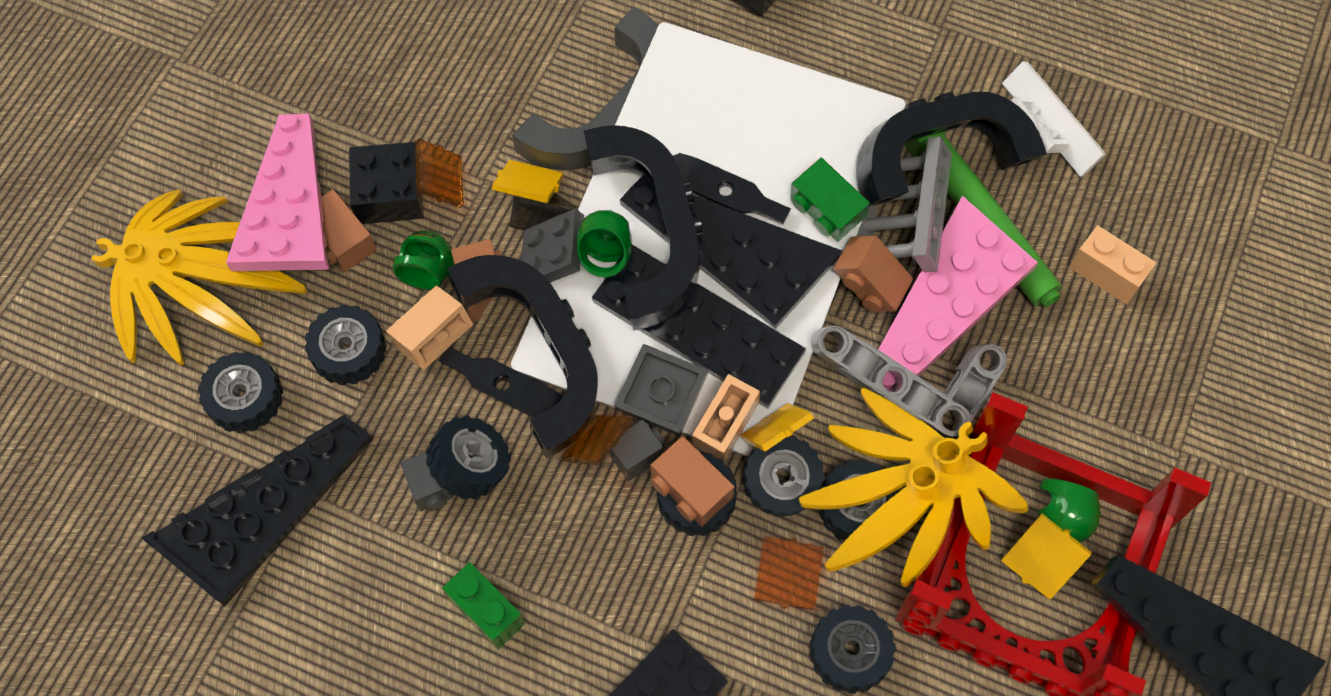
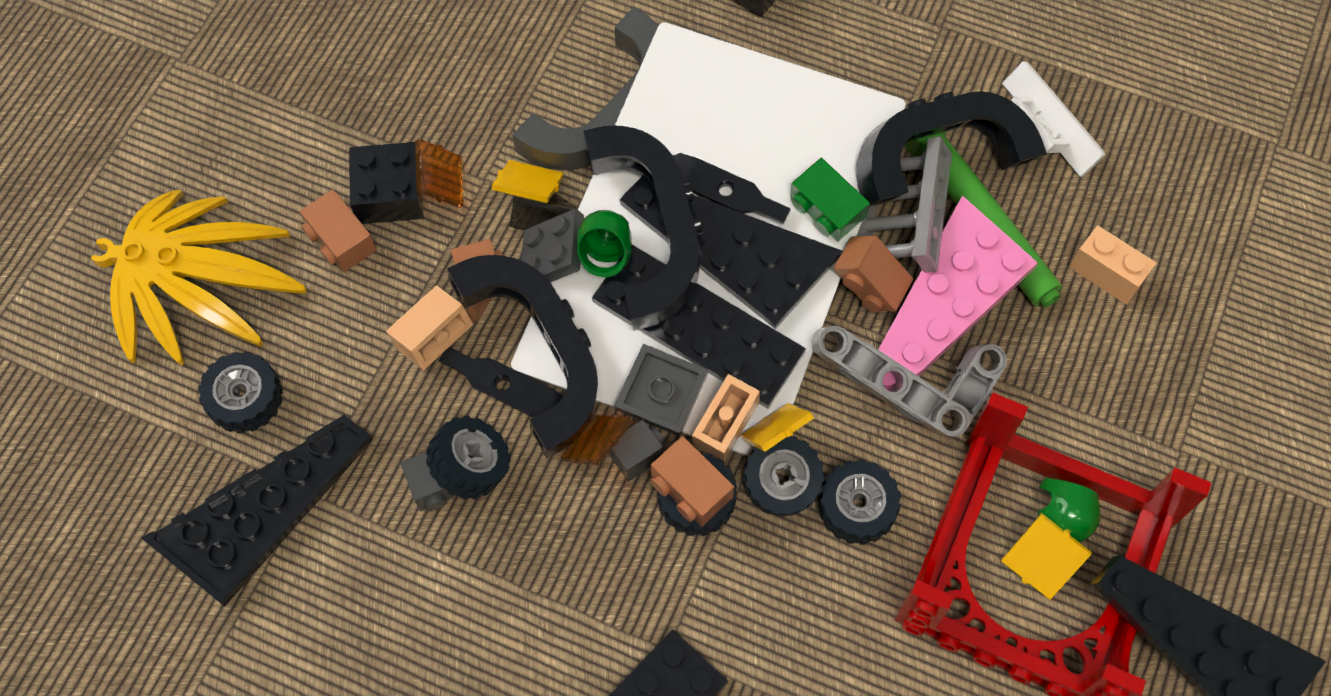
(285, 205): bright pink wing -> none
(350, 326): black wheel -> none
(423, 260): green helmet -> none
(483, 606): green brick -> none
(789, 573): clear orange piece -> none
(856, 628): black wheel -> none
(934, 477): yellow plant -> none

